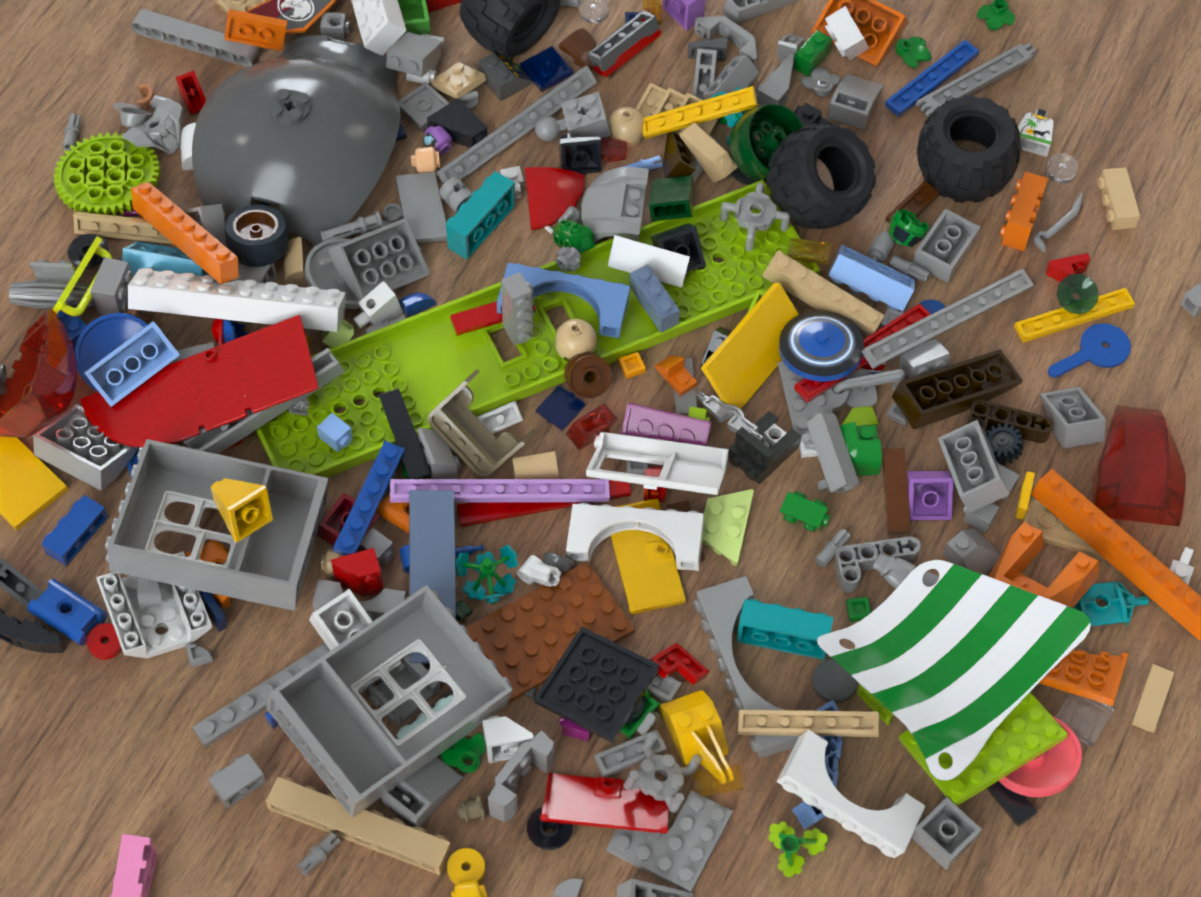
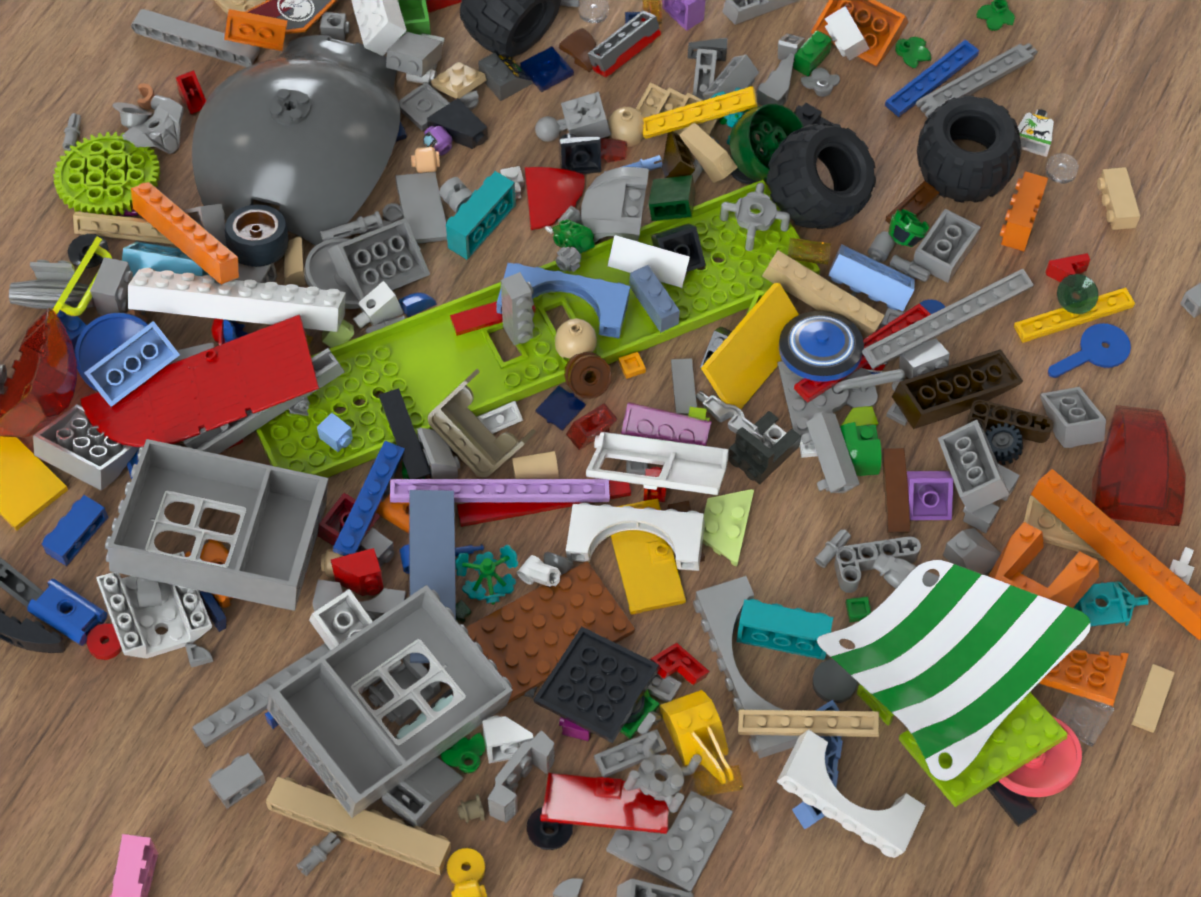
(186, 141): white brick -> none
(242, 506): yellow slope -> none
(517, 126): light grey plate -> none
(676, 375): orange slope -> none
(711, 26): light grey slope -> none
(784, 838): lime plant -> none
(811, 514): green brick -> none
(854, 101): light grey slope -> none
(946, 833): light grey brick -> none
(1025, 495): yellow tile -> none
(1057, 226): light grey piece -> none

